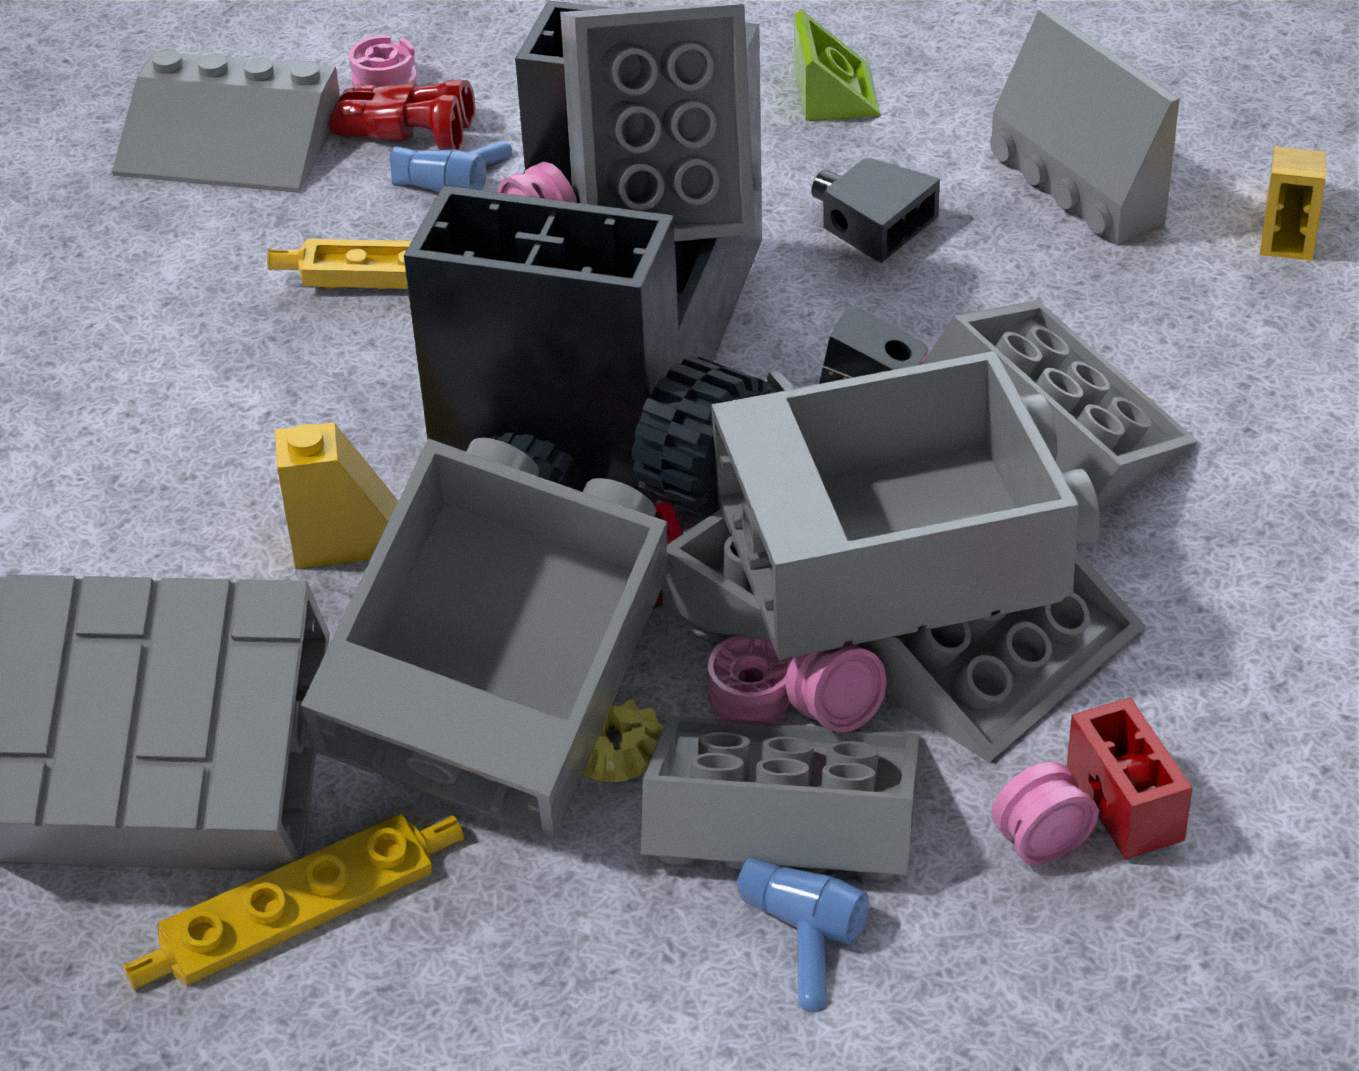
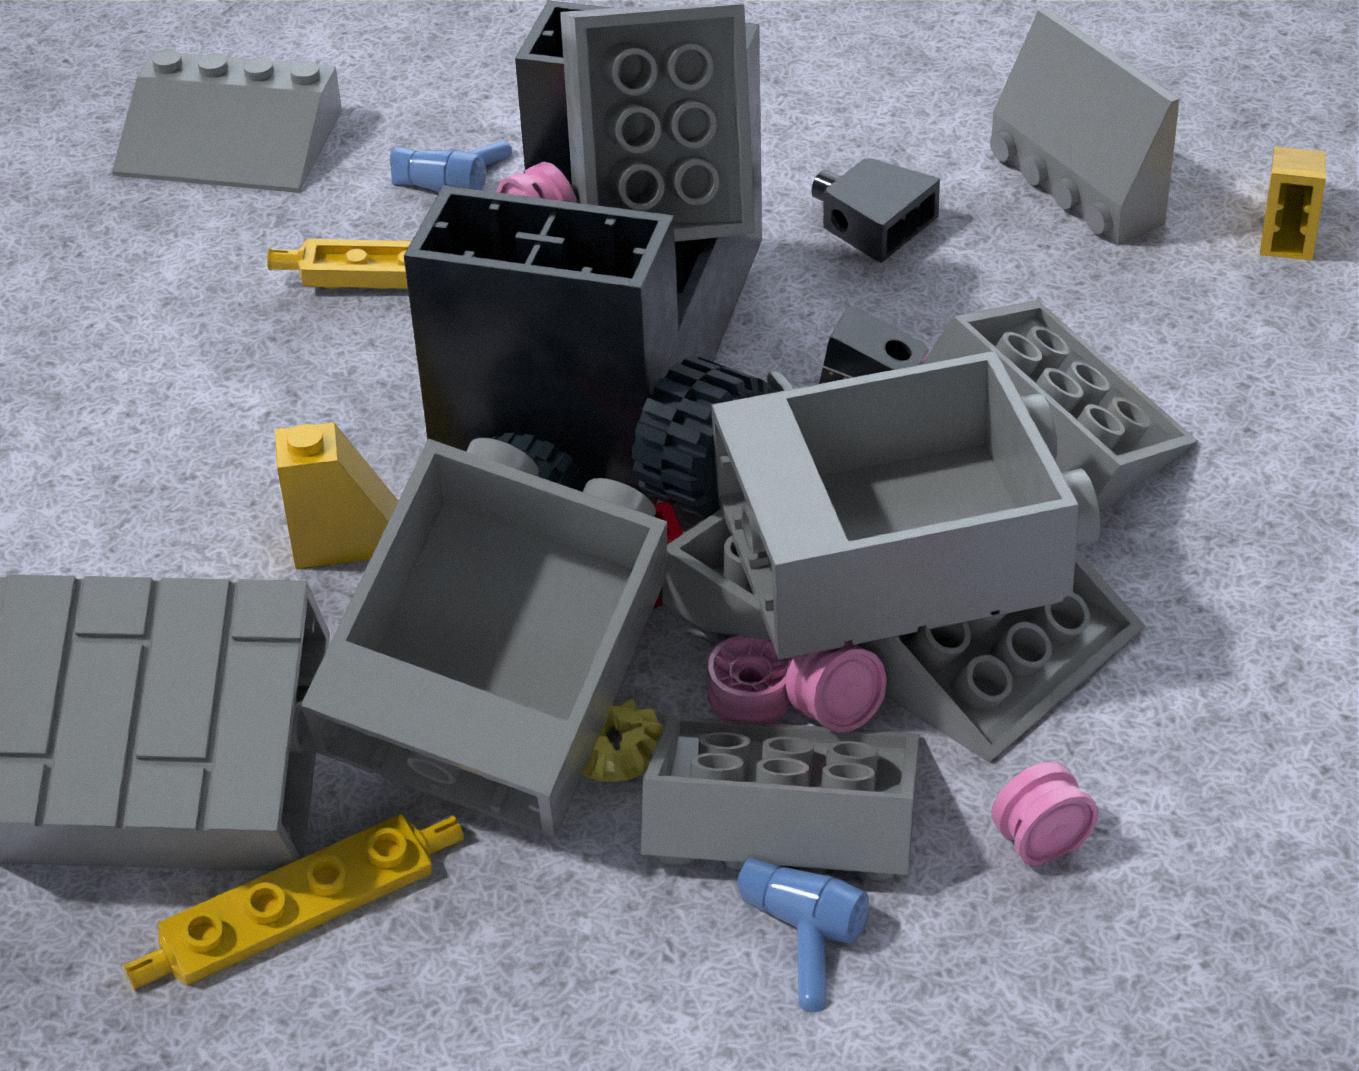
(382, 62): bright pink wheel -> none
(395, 109): red piece -> none
(830, 74): lime slope -> none
(1129, 777): red brick -> none

